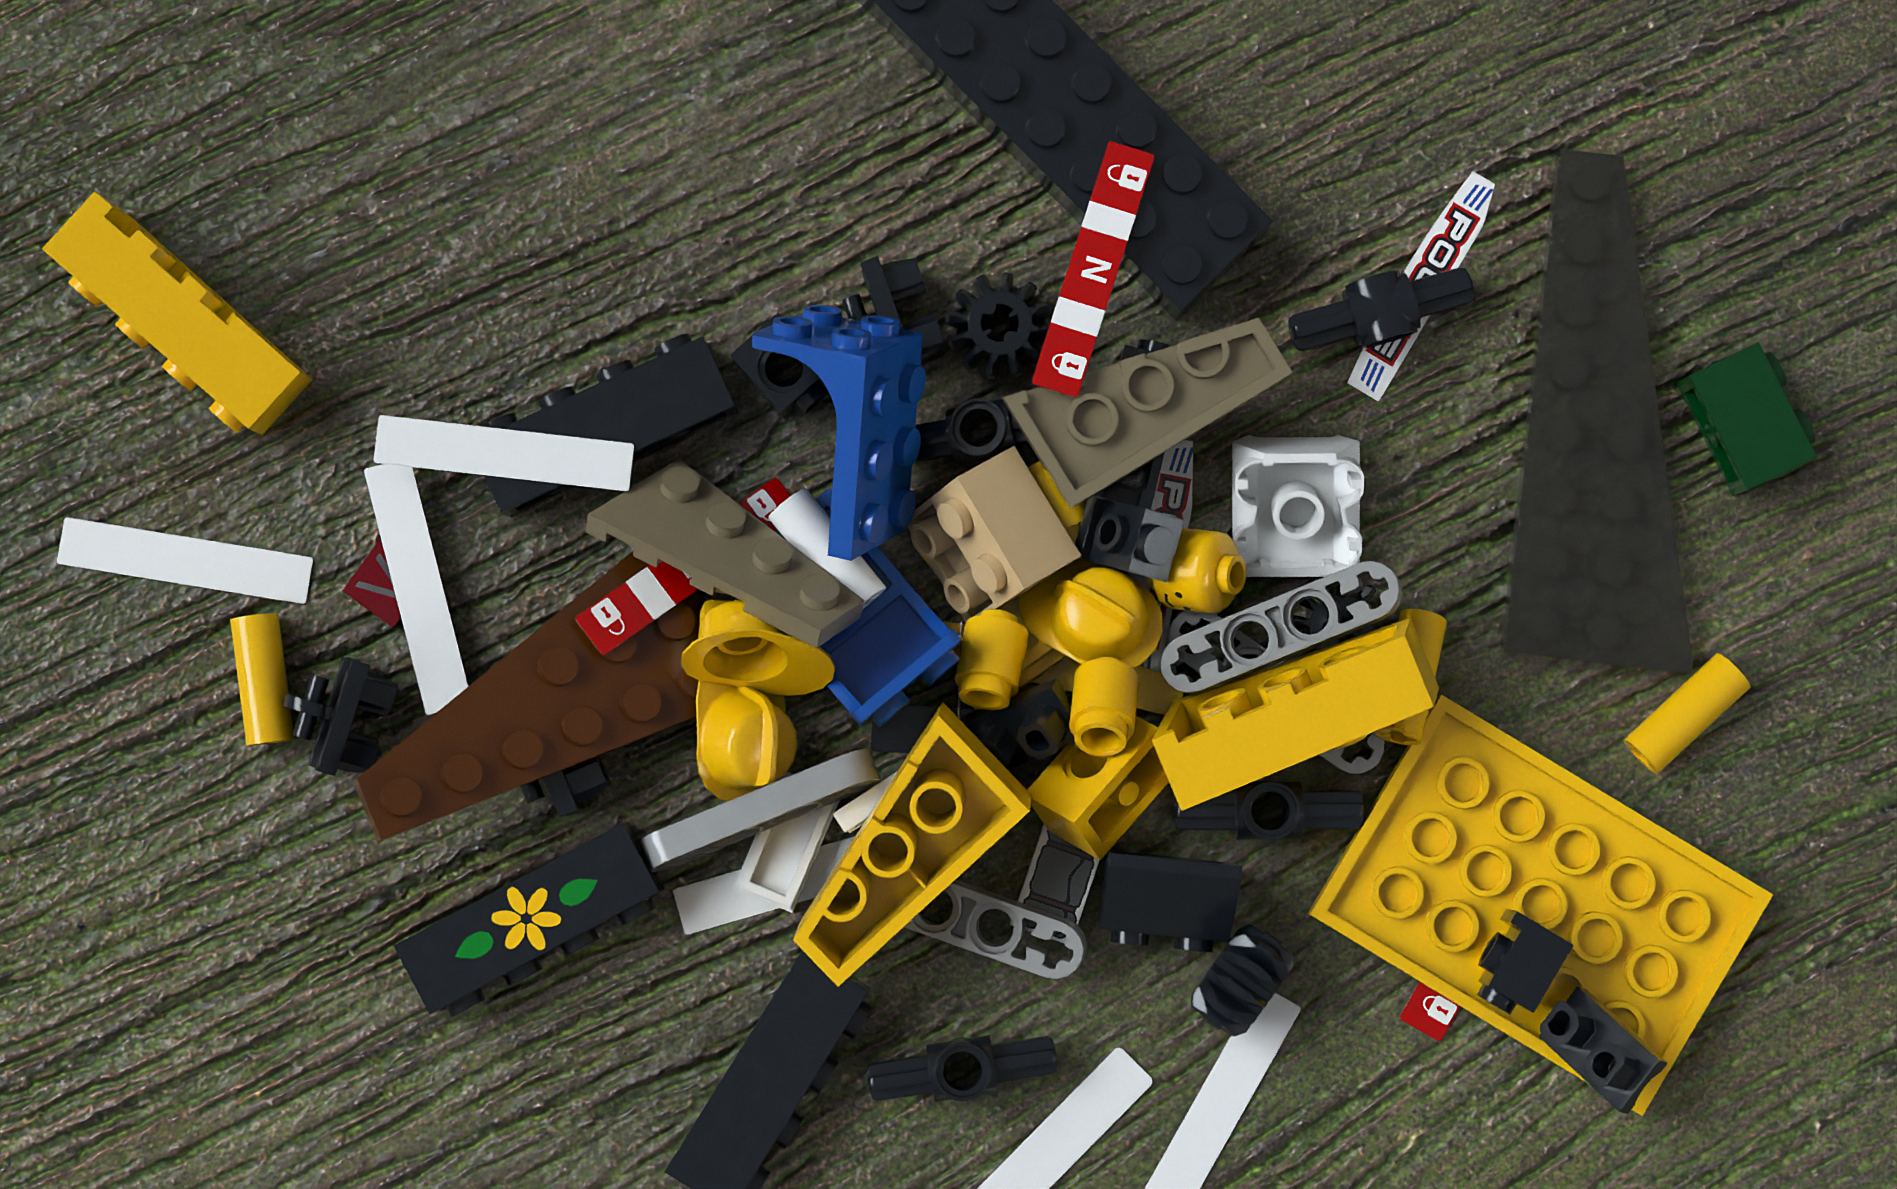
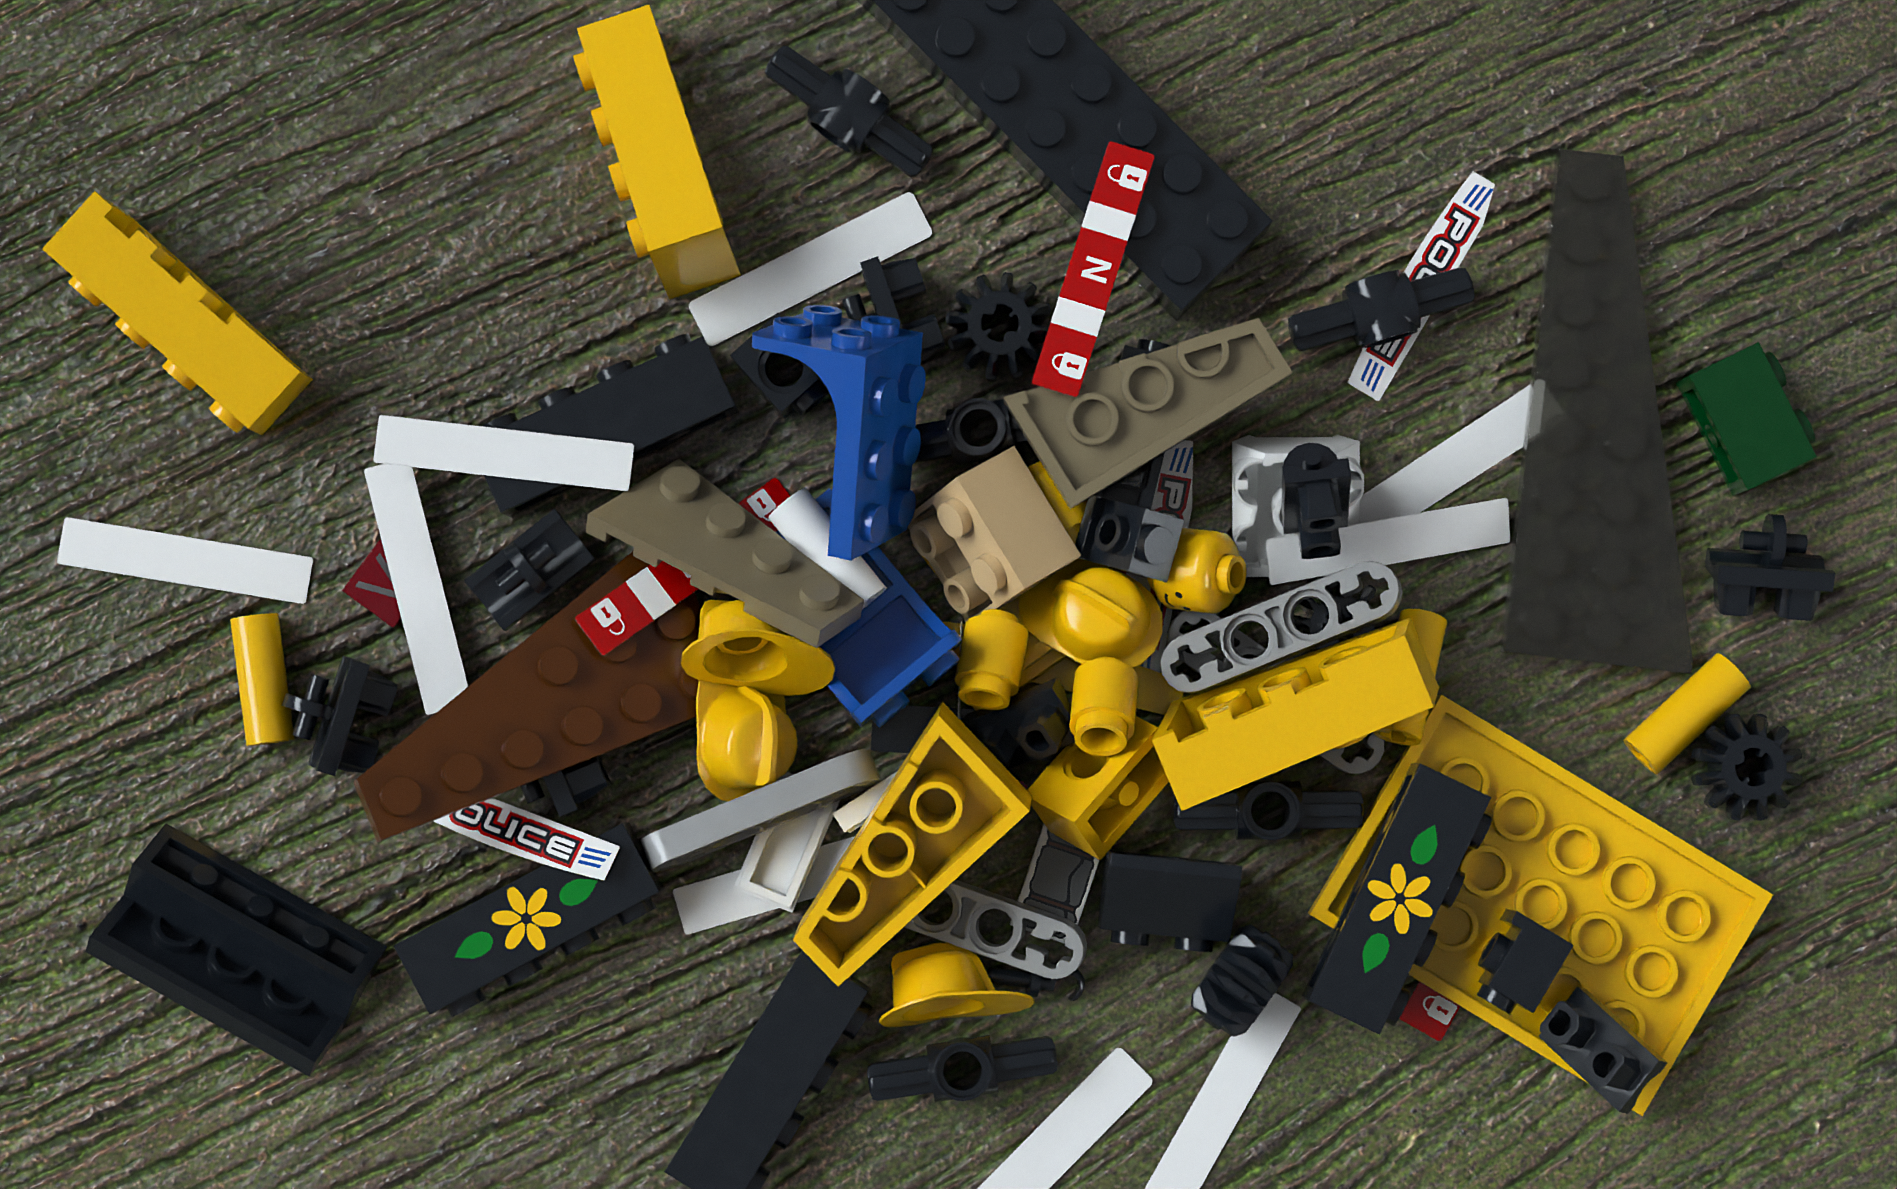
(237, 949): none -> black slope
(530, 570): none -> black hips
(533, 838): none -> sticker
(655, 151): none -> yellow wedge
(809, 269): none -> white sticker
(848, 111): none -> black axle
(945, 983): none -> yellow piece
(1032, 982): none -> black hand
(1315, 498): none -> black hips
(1396, 540): none -> white sticker
(1397, 898): none -> black brick
(1450, 463): none -> white sticker
(1764, 781): none -> black gear
(1796, 576): none -> black hips

